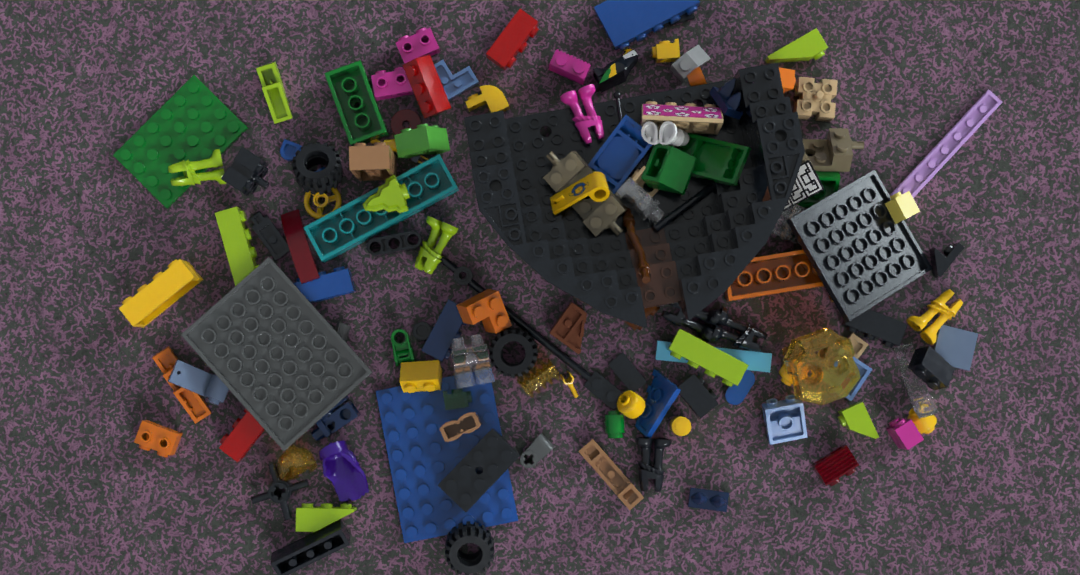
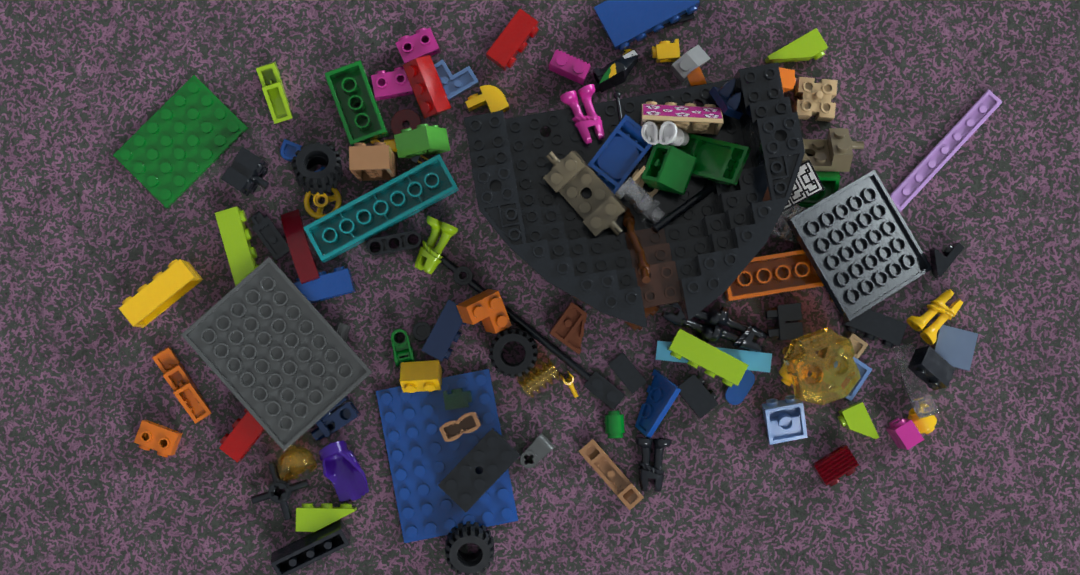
(191, 177): lime piece -> none
(199, 382): sand blue door -> none
(389, 197): lime rock -> none
(469, 358): clear hips -> none
(592, 185): yellow door -> none
(630, 404): yellow head -> none
(680, 425): yellow piece -> none
(708, 499): dark blue tile -> none
(782, 314): none -> black hips
(902, 206): light yellow brick -> none

